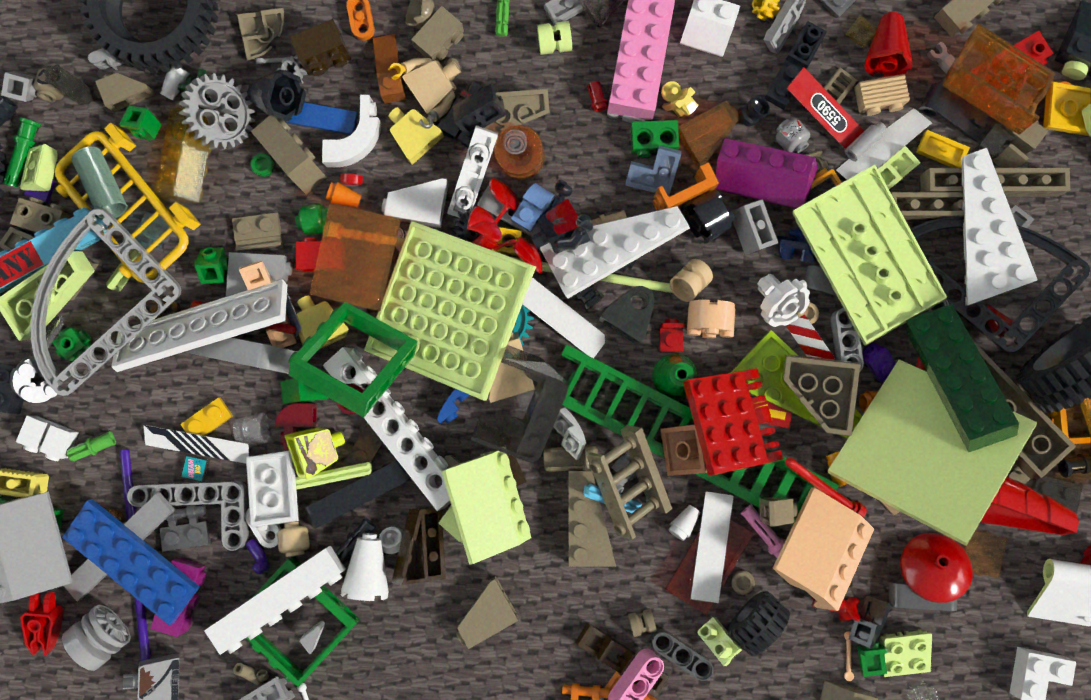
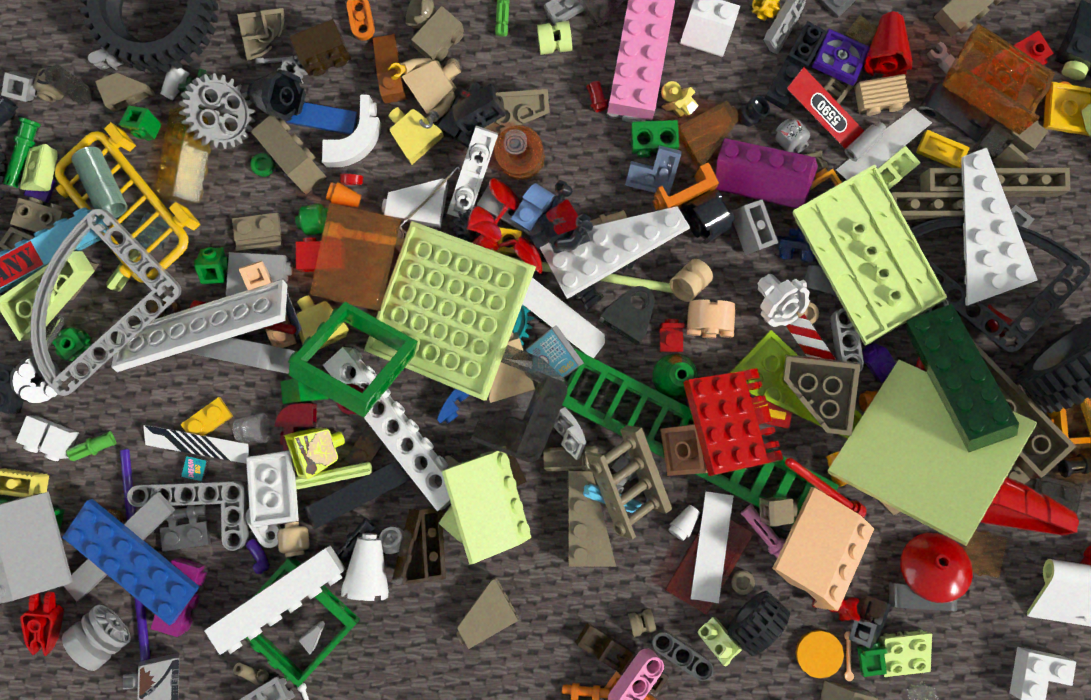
(429, 197): none -> dark tan piece
(556, 351): none -> tile
(819, 653): none -> light orange tile
(840, 57): none -> dark purple piece

